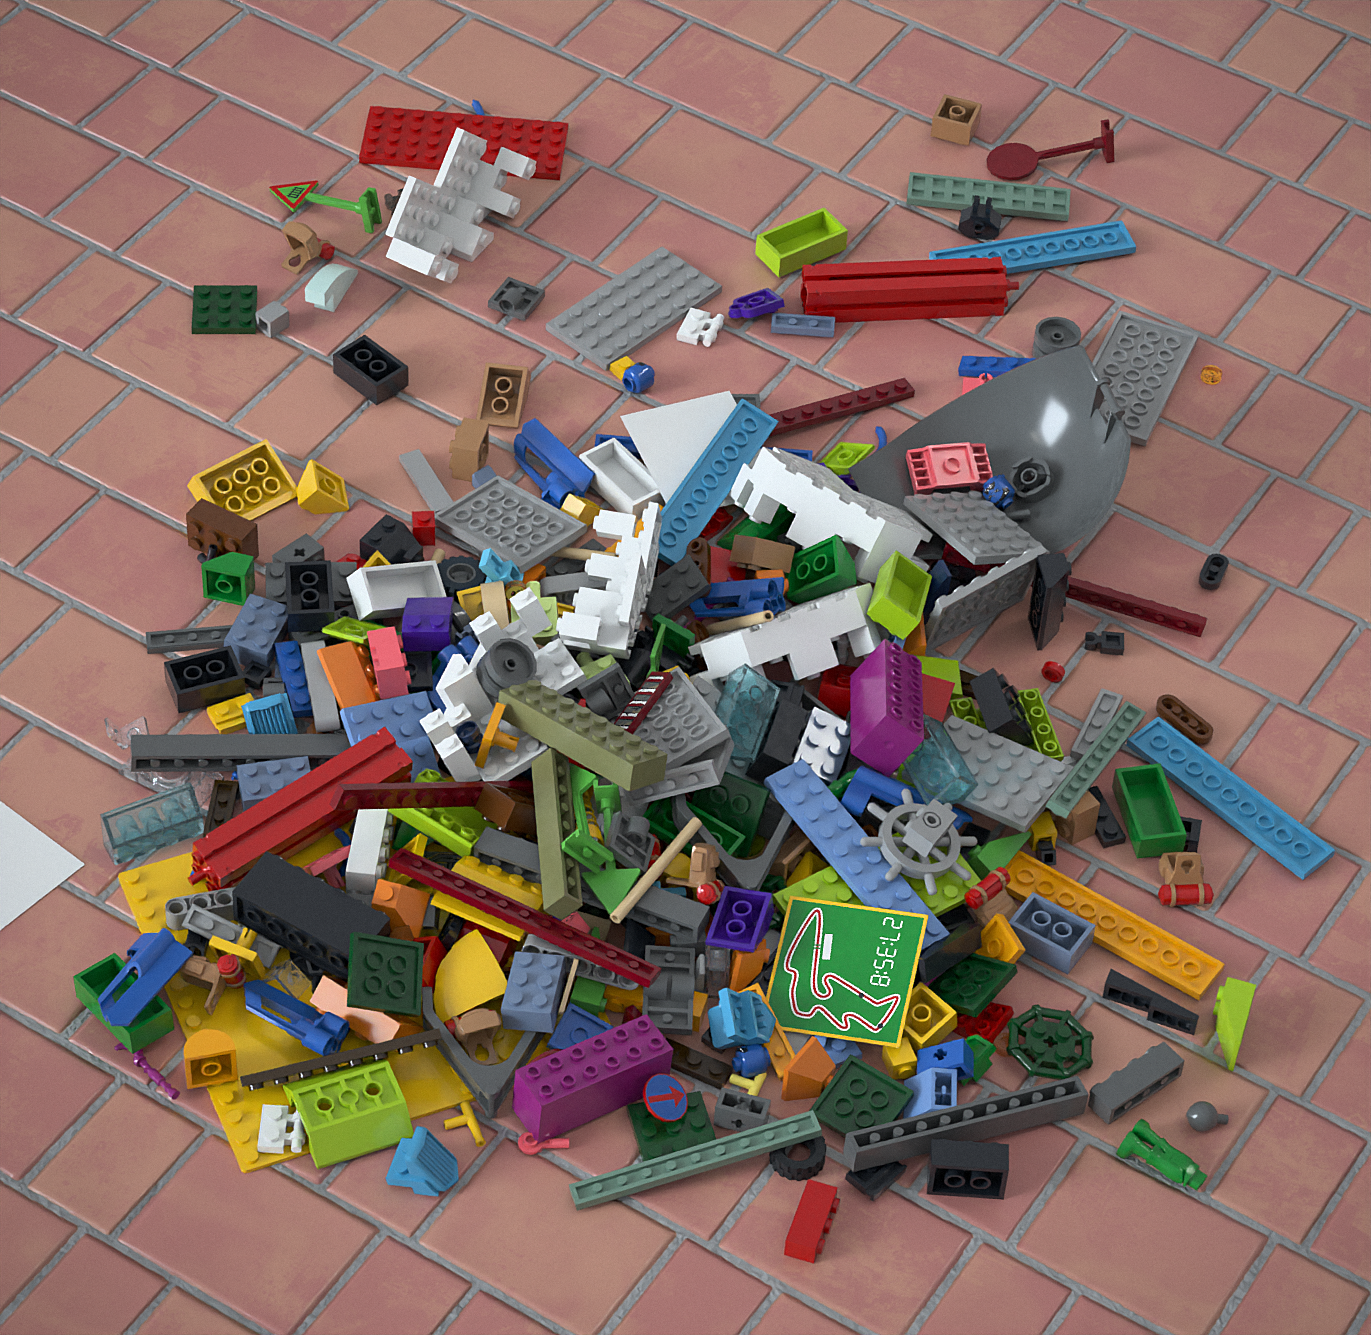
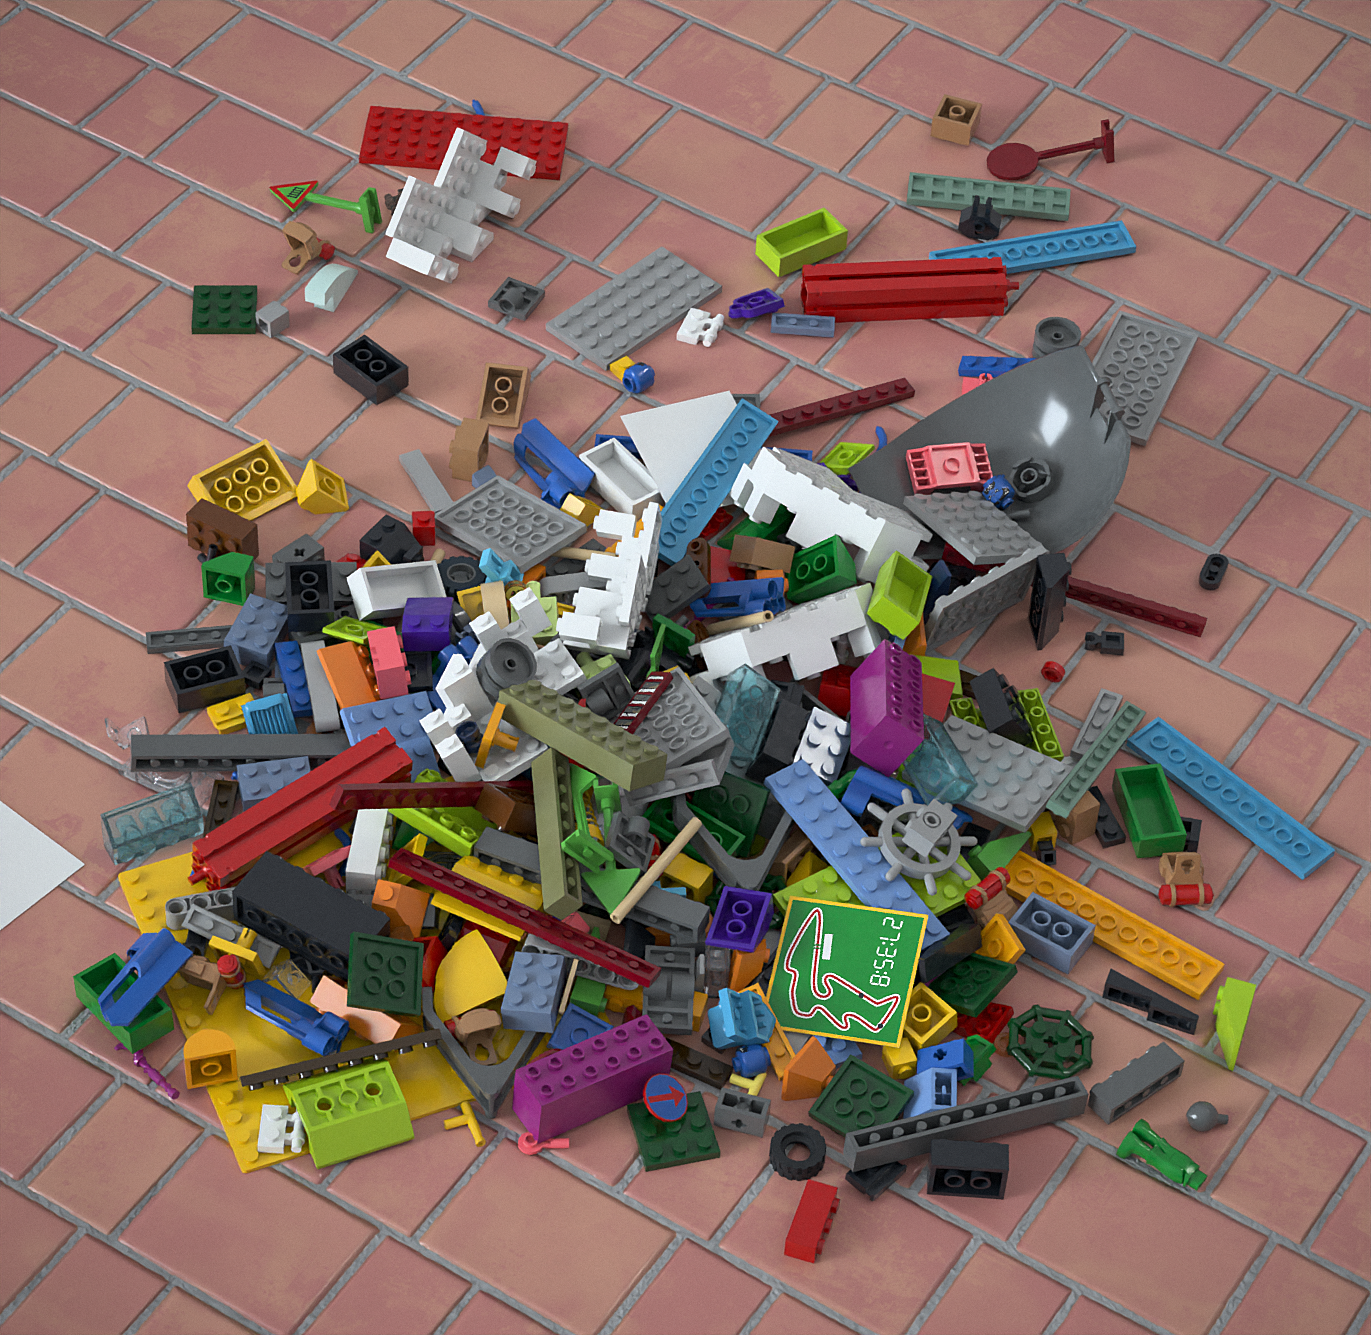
(423, 1164): dark azure piece -> none
(695, 1160): sand green plate -> none
(702, 874): medium nougat piece -> none
(1177, 713): reddish brown plate -> none
(1211, 374): clear orange tile -> none

